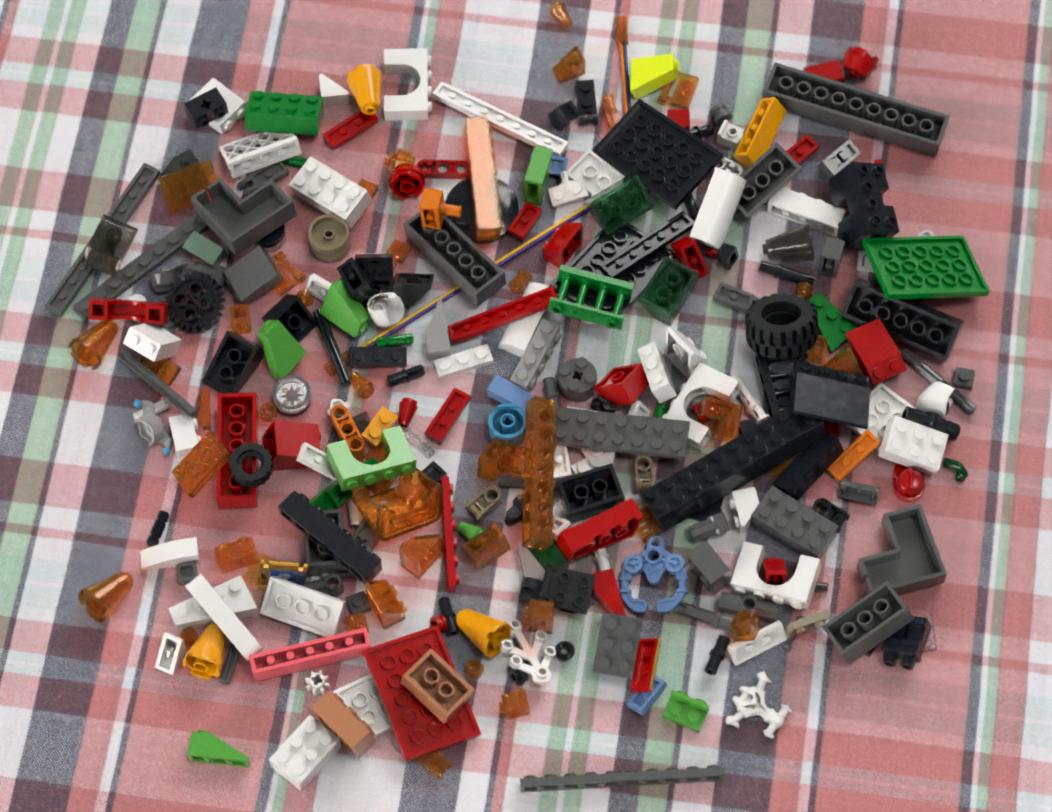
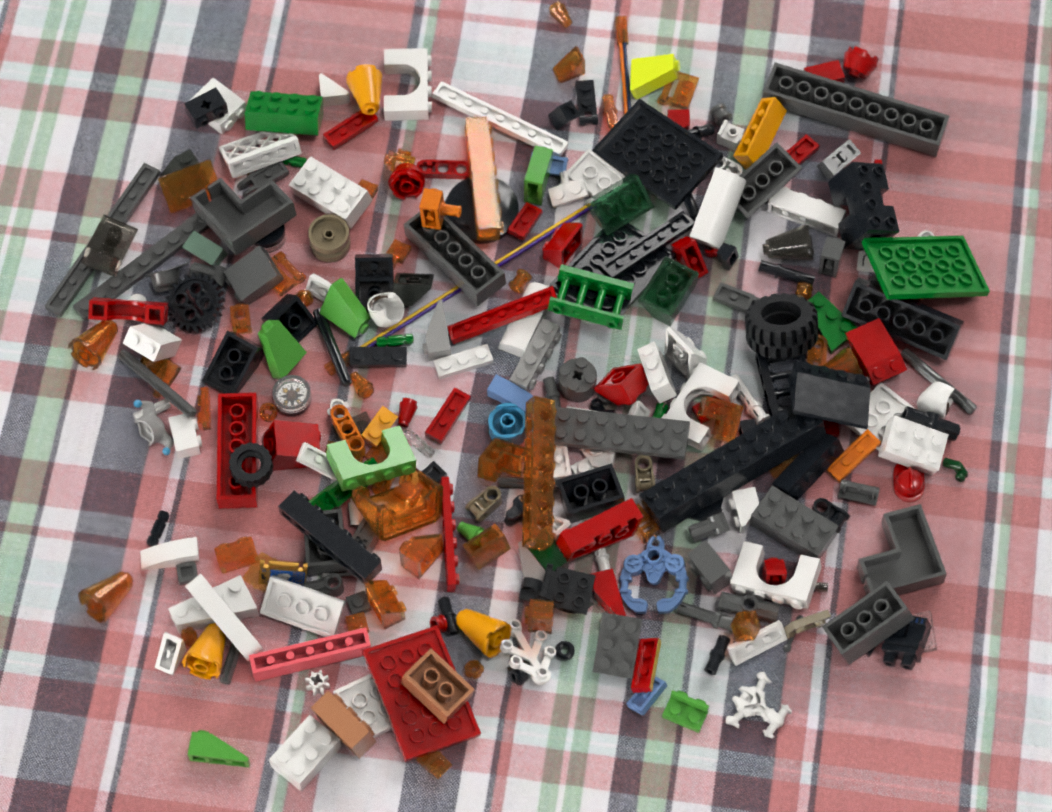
(201, 464): clear orange plate -> none
(356, 280): black slope -> none
(405, 375): black axle -> none
(514, 704): clear orange brick -> none
(611, 779): dark grey plate -> none
(963, 378): dark grey plate -> none

